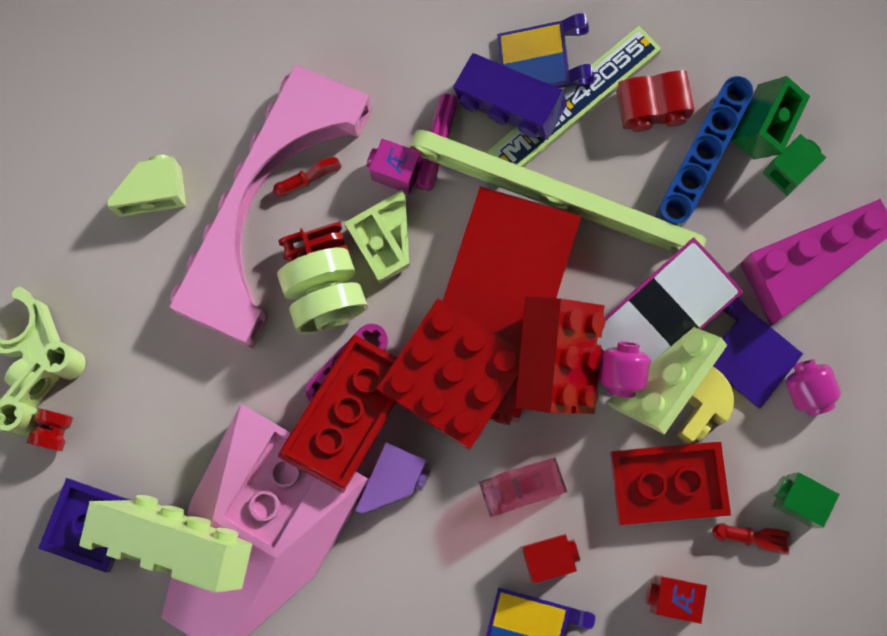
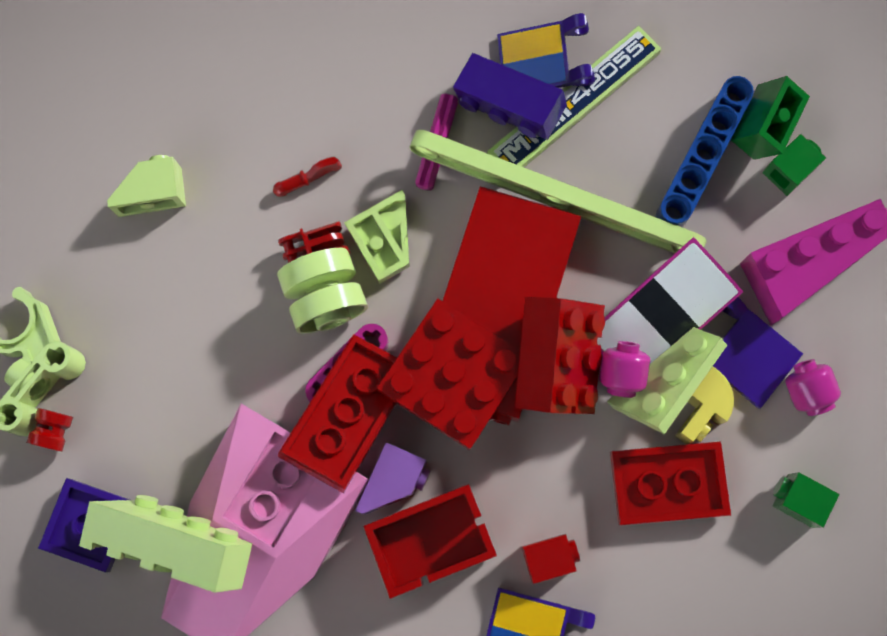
(304, 114): bright pink arch -> none
(394, 165): dark pink brick -> none
(429, 541): none -> red piece
(522, 486): clear pink slope -> none
(655, 100): red brick -> none
(676, 599): red brick -> none
(766, 539): red piece -> none

